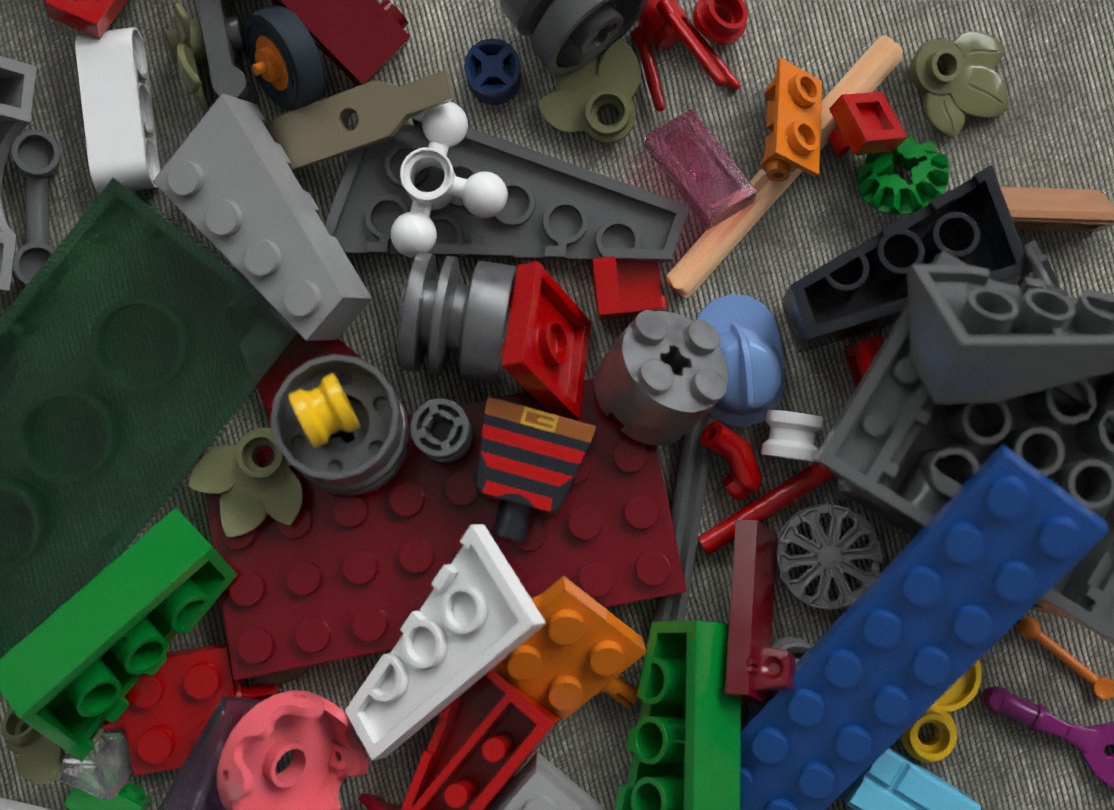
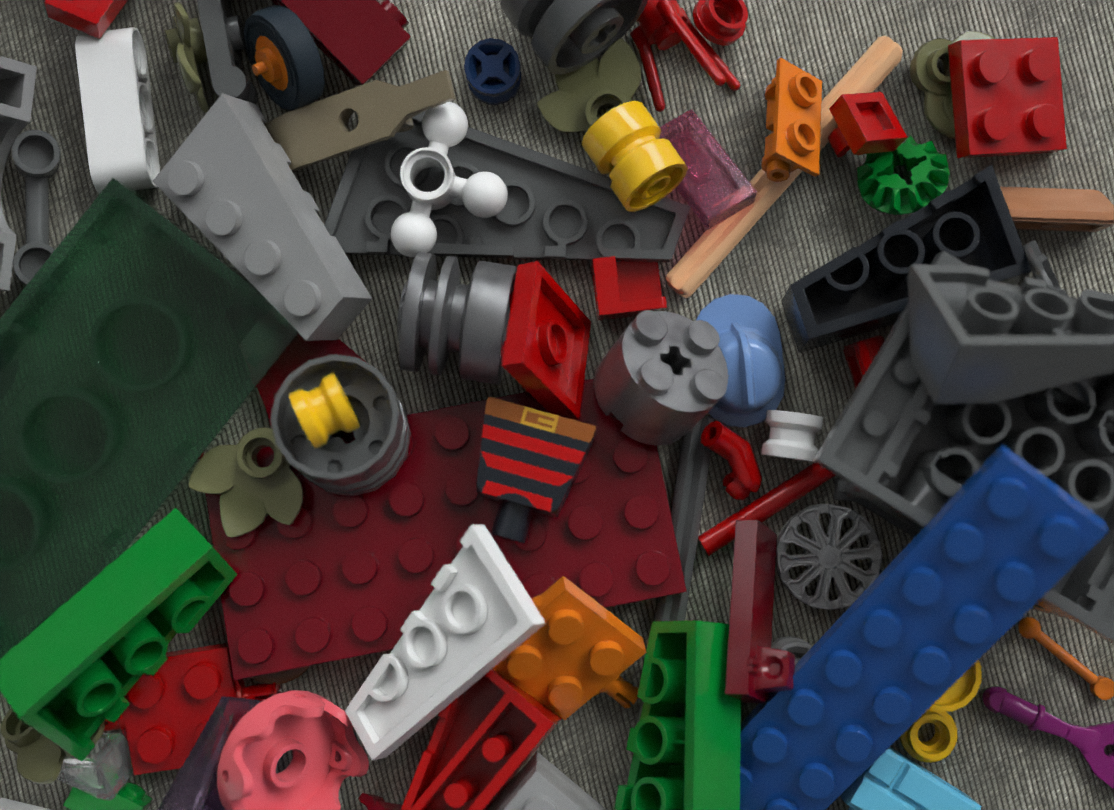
(447, 440): dark grey wheel -> none
(630, 150): none -> yellow wheel
(1007, 97): none -> red plate

